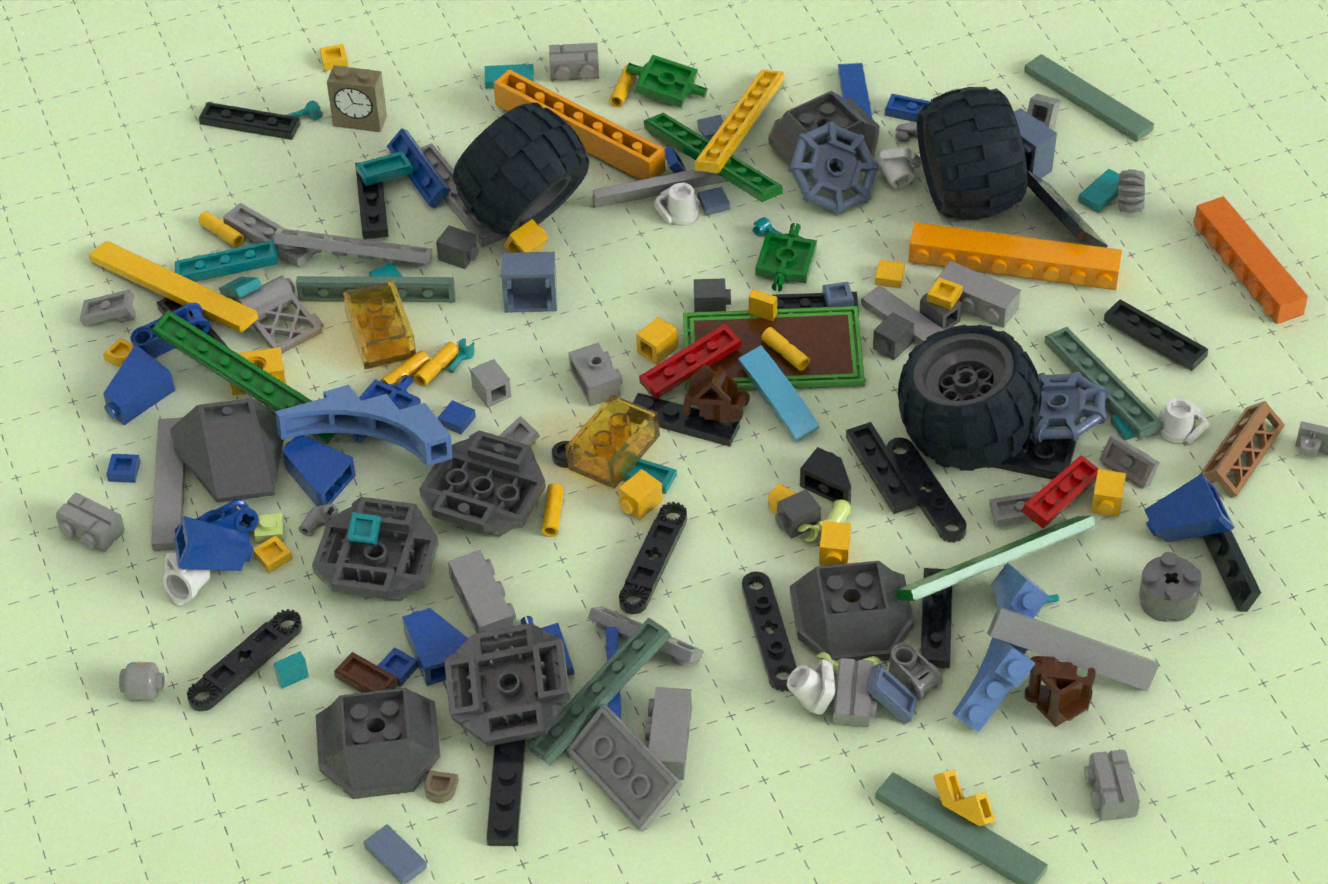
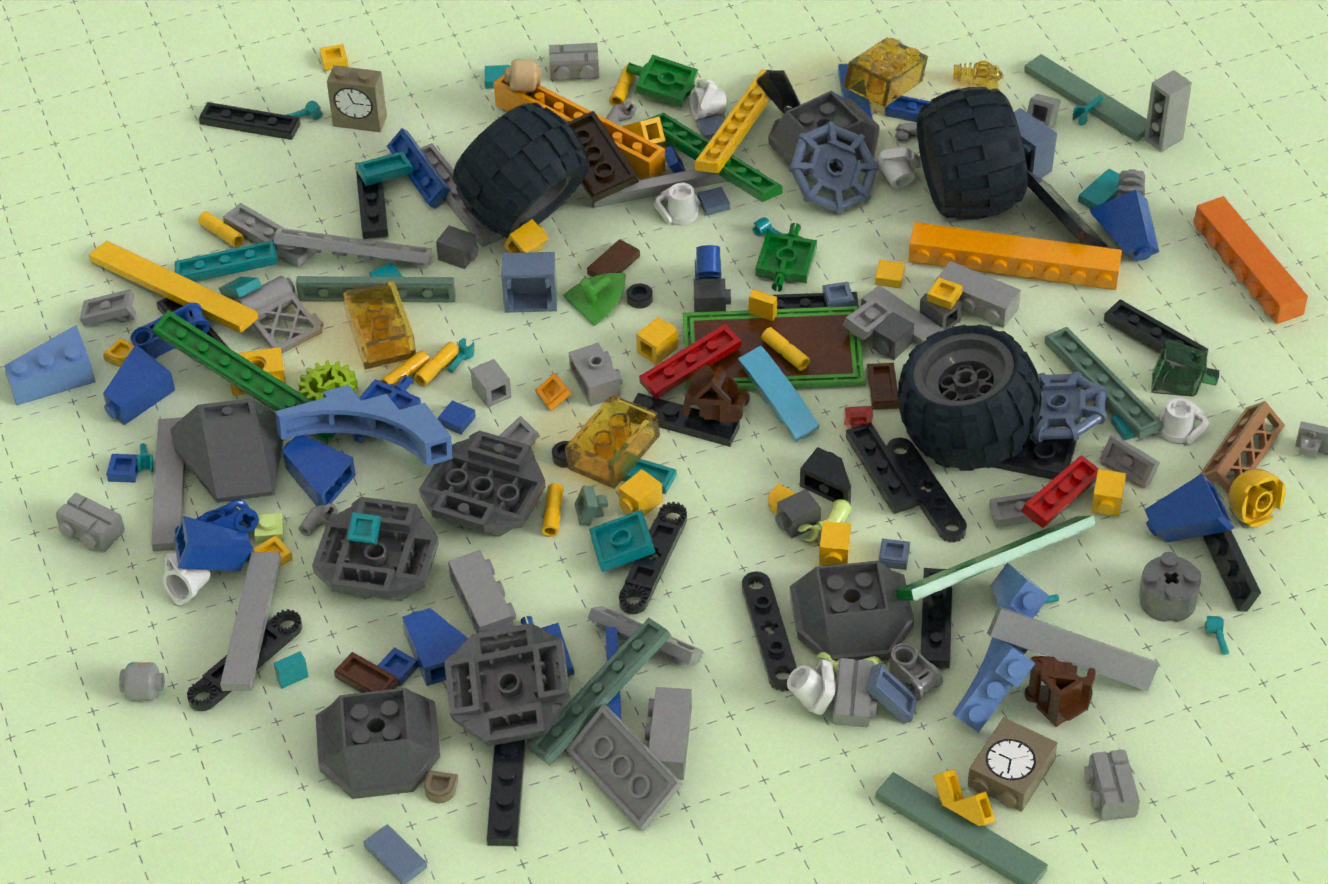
(50, 368): none -> medium blue wedge
(144, 460): none -> teal hand
(250, 622): none -> light grey tile
(326, 378): none -> lime gear
(523, 75): none -> tan head
(553, 391): none -> light orange tile
(589, 505): none -> sand green tile
(597, 295): none -> bright green shield
(608, 166): none -> dark brown tile
(615, 259): none -> reddish brown tile
(621, 112): none -> light grey arm
(622, 540): none -> teal tile
(639, 295): none -> black tile
(649, 129): none -> yellow brick
(706, 100): none -> white piece
(708, 262): none -> blue piece
(778, 89): none -> black piece
(857, 415): none -> clear red plate
(866, 318): none -> light grey hinge
(882, 386): none -> reddish brown tile
(885, 71): none -> clear yellow brick
(894, 553): none -> sand blue tile
(982, 74): none -> clear yellow piece
(1012, 764): none -> dark tan brick
(1082, 111): none -> teal hand
(1129, 224): none -> blue slope
(1167, 110): none -> light grey brick
(1181, 370): none -> clear green torso
(1215, 625): none -> teal hand
(1256, 496): none -> yellow cylinder

